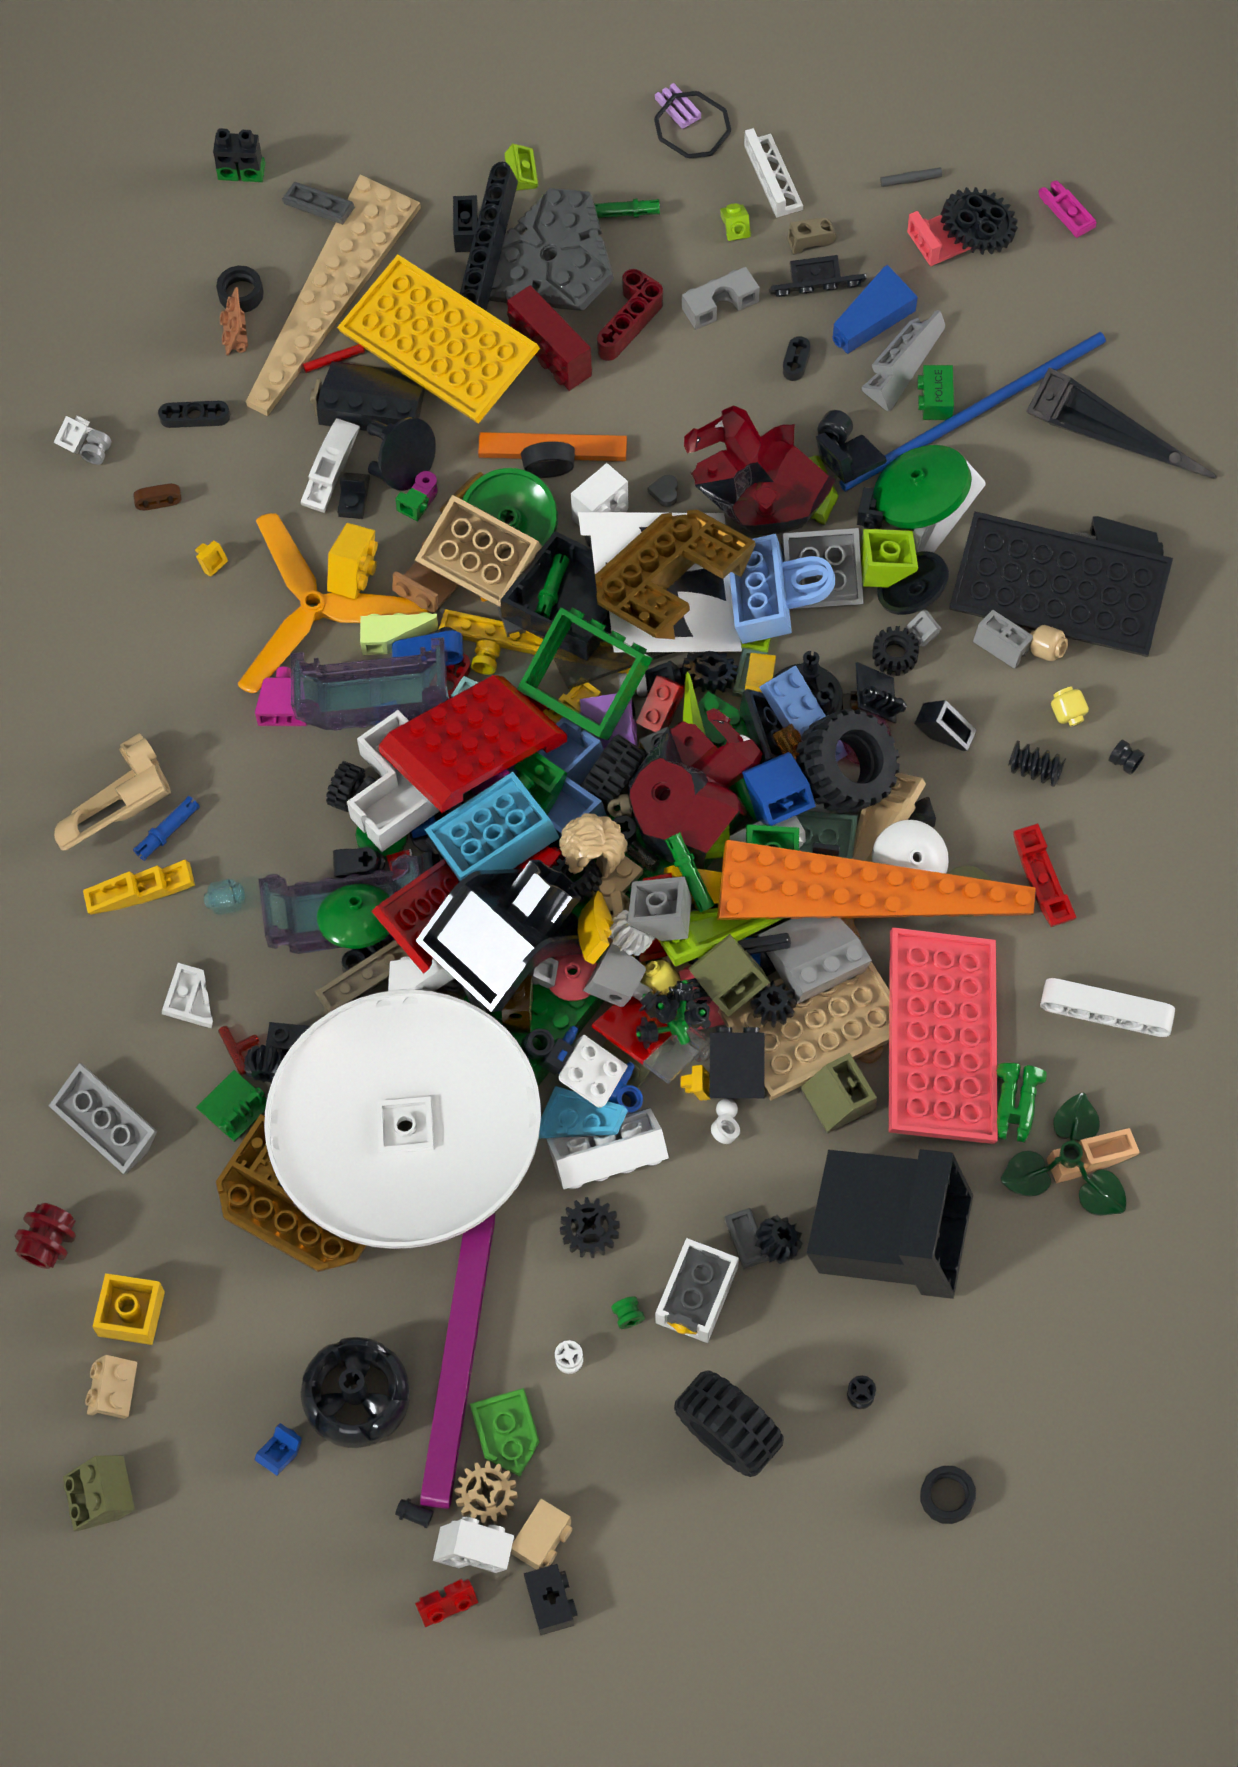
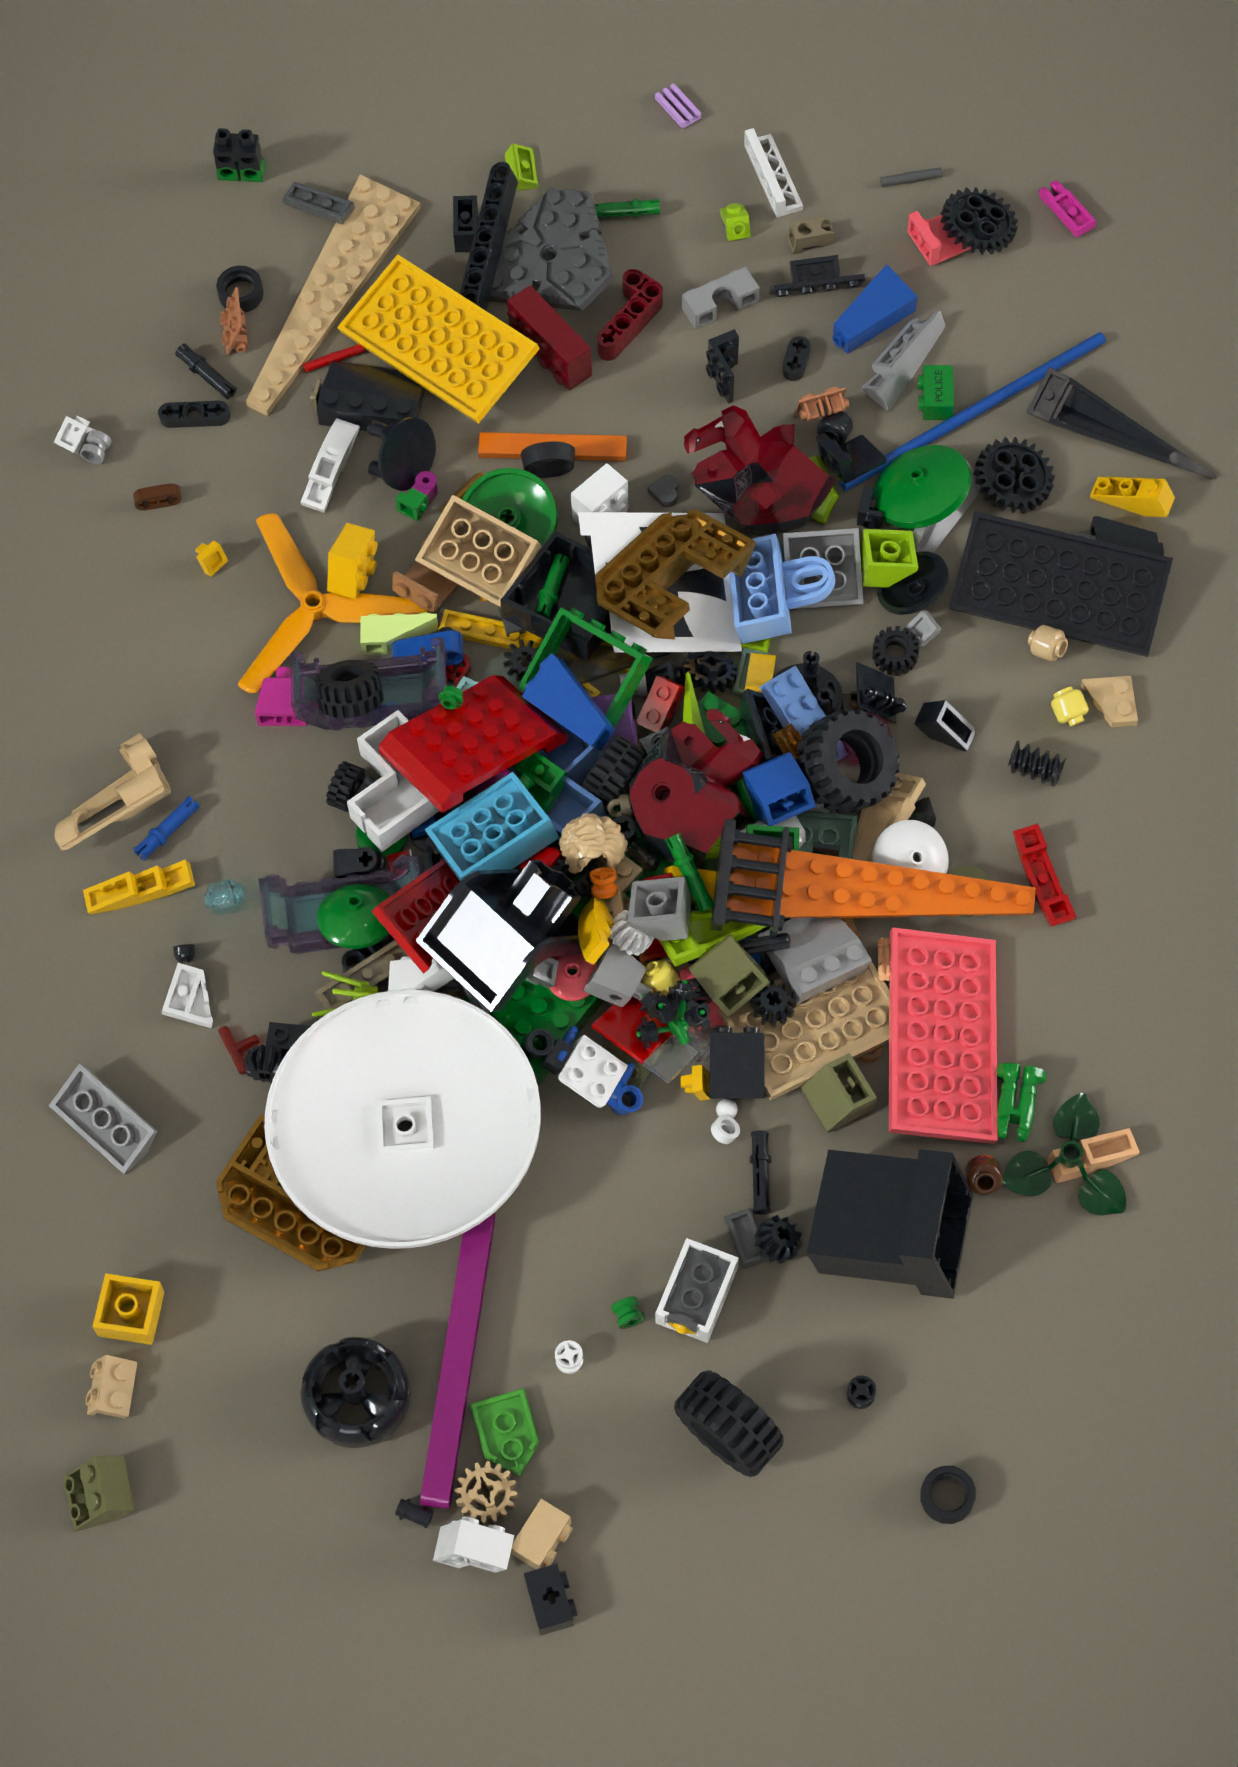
(43, 1239): dark red piece -> none
(184, 950): none -> black hinge
(199, 365): none -> black pin
(233, 1105): green hinge -> none
(279, 1449): blue bracket -> none
(349, 688): none -> black tyre
(353, 495): black slope -> none
(363, 989): none -> lime plant
(435, 1609): red hinge -> none
(451, 697): none -> green plate
(485, 657): yellow wheel -> none
(516, 656): none -> black gear
(519, 1003): dark brown torso -> none
(564, 699): none -> blue slope
(574, 1116): medium azure wing -> none
(595, 1217): black gear -> none
(598, 1157): white slope -> none
(603, 882): none -> orange wheel
(677, 149): black piece -> none
(722, 357): none -> black bracket
(726, 888): none -> black fence
(760, 1161): none -> black pin
(812, 405): none -> nougat hinge
(884, 959): none -> light nougat axle
(983, 1174): none -> reddish brown head
(1003, 638): light grey hinge -> none
(1035, 477): none -> black gear
(1107, 1007): white beam -> none
(1114, 699): none -> tan wing
(1125, 756): black wheel -> none
(1138, 495): none -> yellow slope

